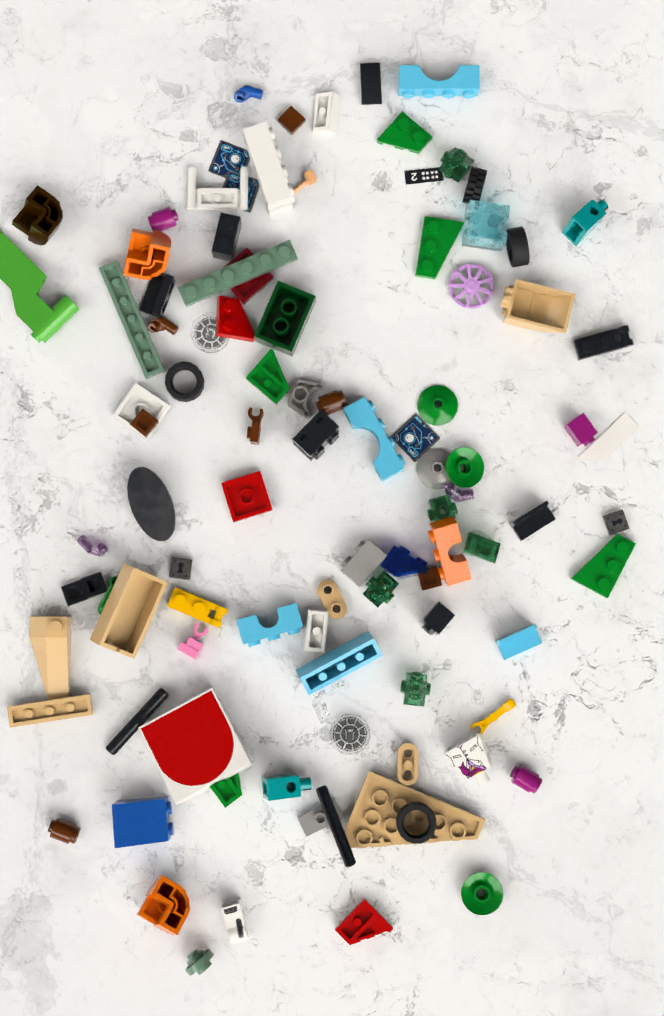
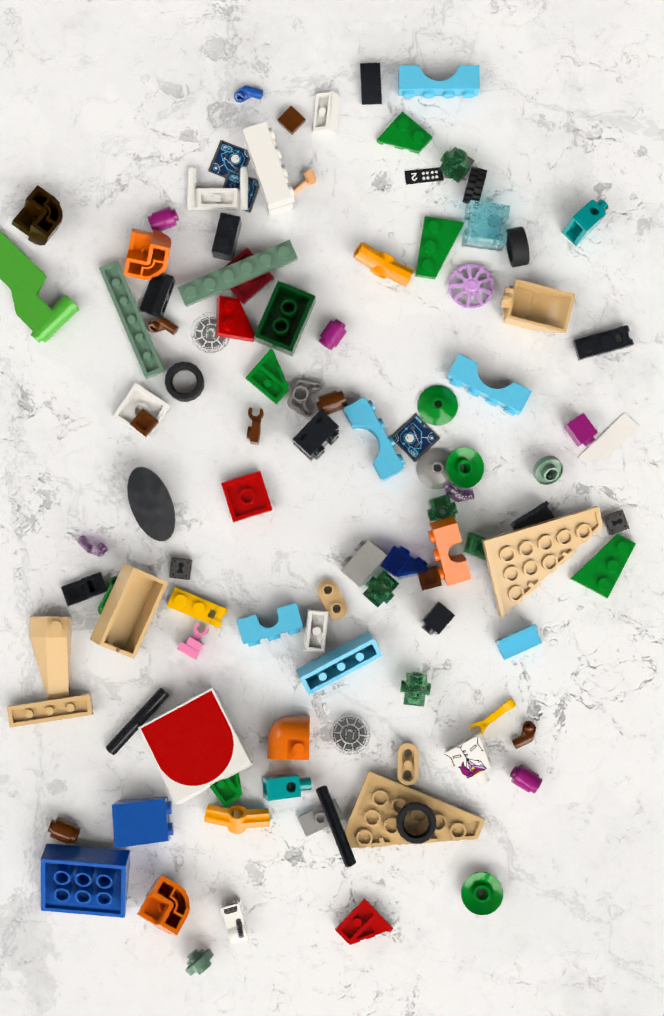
(84, 880): none -> blue slope
(237, 817): none -> light orange piece
(289, 738): none -> orange brick
(332, 334): none -> magenta brick
(382, 264): none -> light orange piece
(510, 398): none -> medium azure arch
(527, 735): none -> reddish brown arm
(528, 554): none -> tan wing
(548, 470): none -> sand green plate

